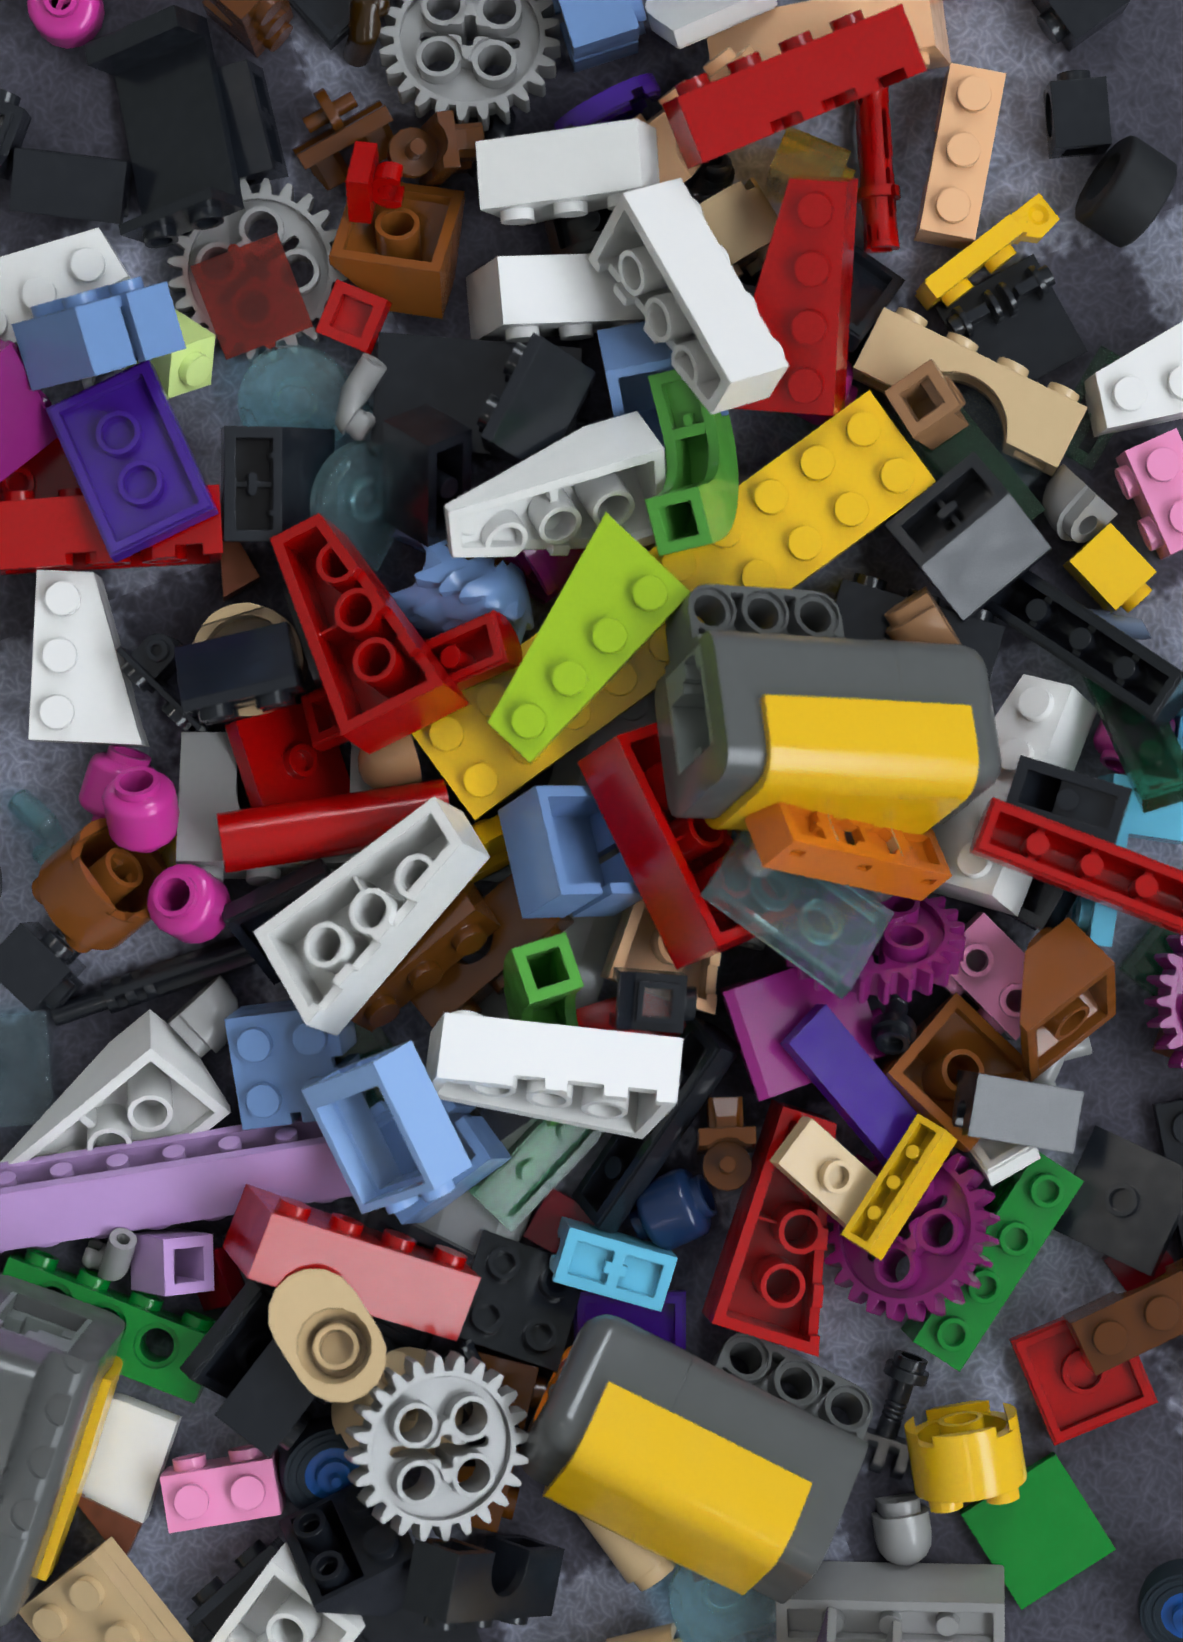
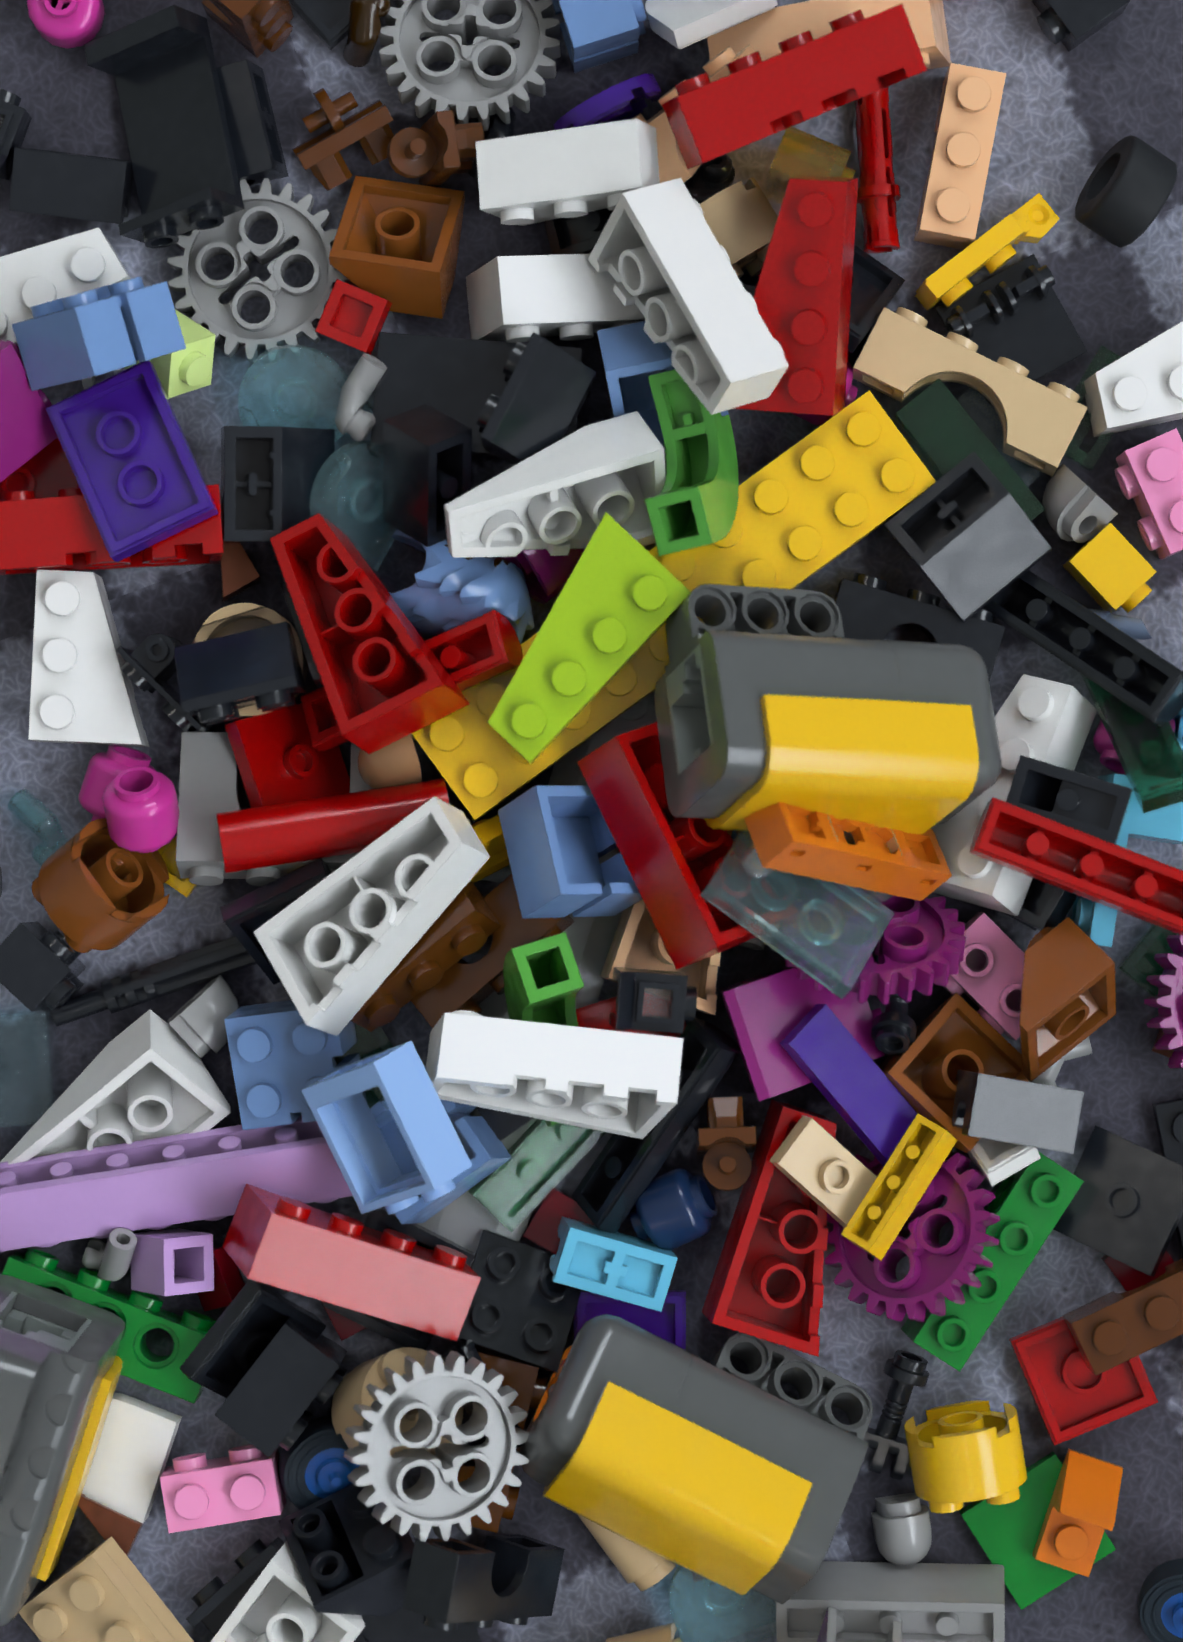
(188, 903): dark pink head -> none
(251, 296): clear red piece -> none
(327, 1335): tan piece -> none
(371, 183): red tile -> none
(919, 620): medium nougat piece -> none
(928, 405): medium nougat brick -> none
(1077, 115): black brick -> none
(1079, 1512): none -> orange slope

